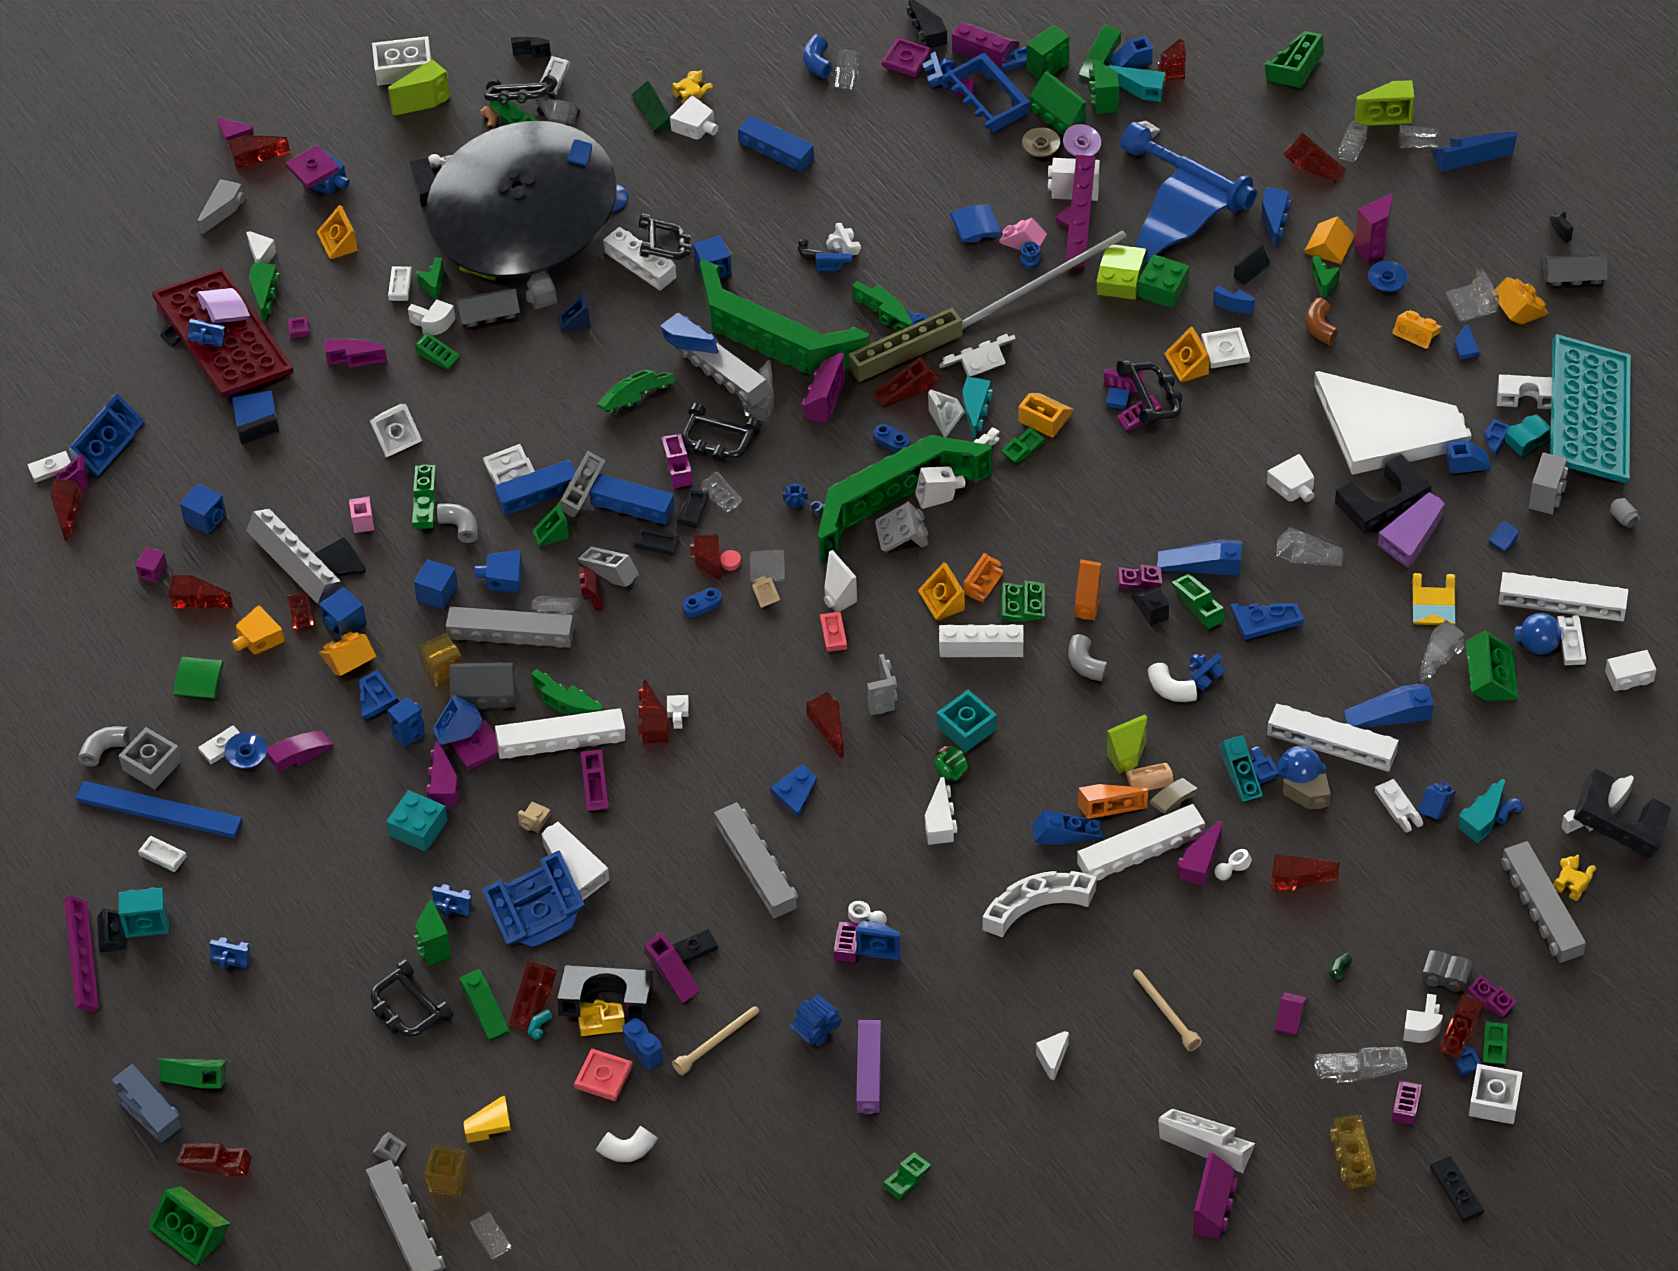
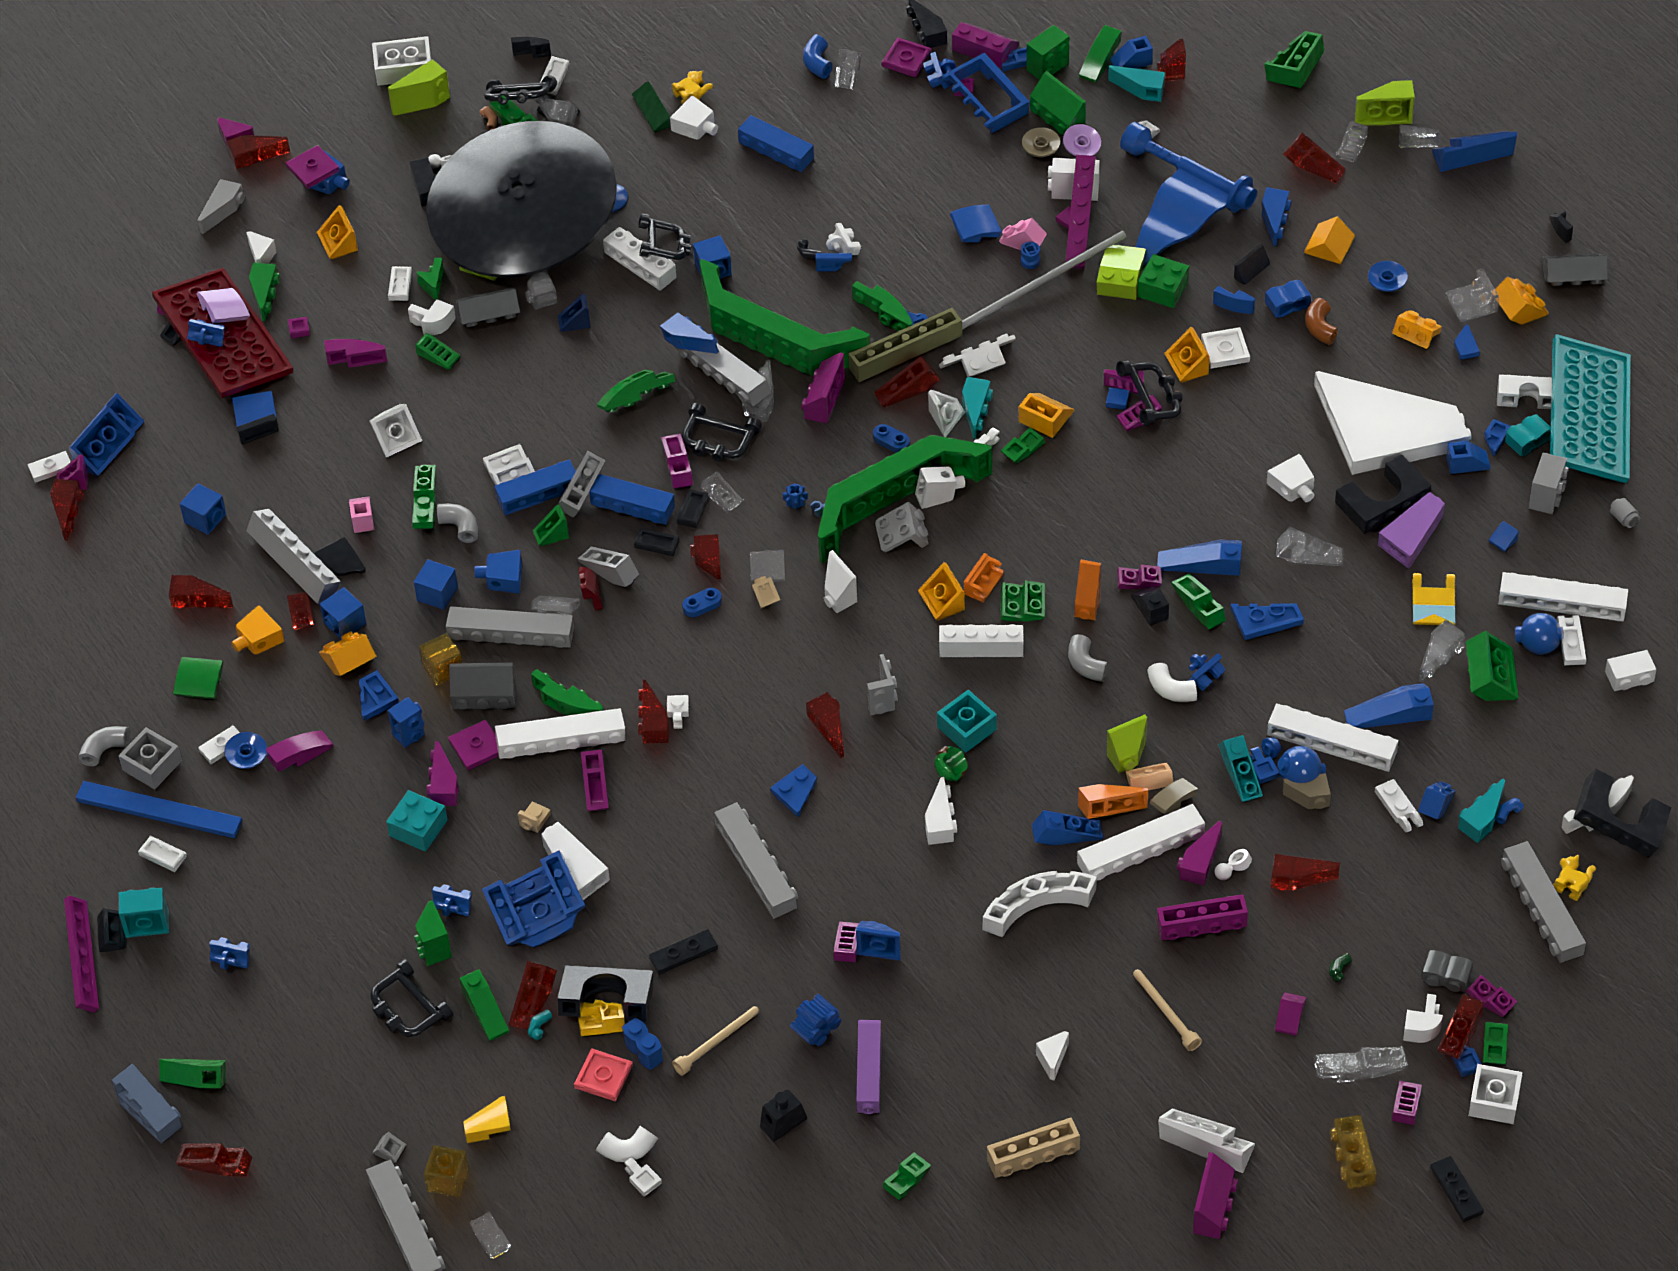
(151, 565): magenta brick -> none
(188, 1224): green slope -> none
(457, 721): blue slope -> none
(580, 152): blue slope -> none
(643, 1178): none -> white plate
(671, 967): magenta slope -> none
(730, 560): coral tile -> none
(781, 1115): none -> black torso
(833, 631): coral plate -> none
(860, 911): white plate -> none
(1033, 1148): none -> tan brick
(1104, 88): green slope -> none
(1202, 917): none -> magenta brick
(1271, 747): none -> blue plate
(1287, 298): none -> blue brick
(1324, 278): green slope -> none
(1373, 229): magenta slope -> none

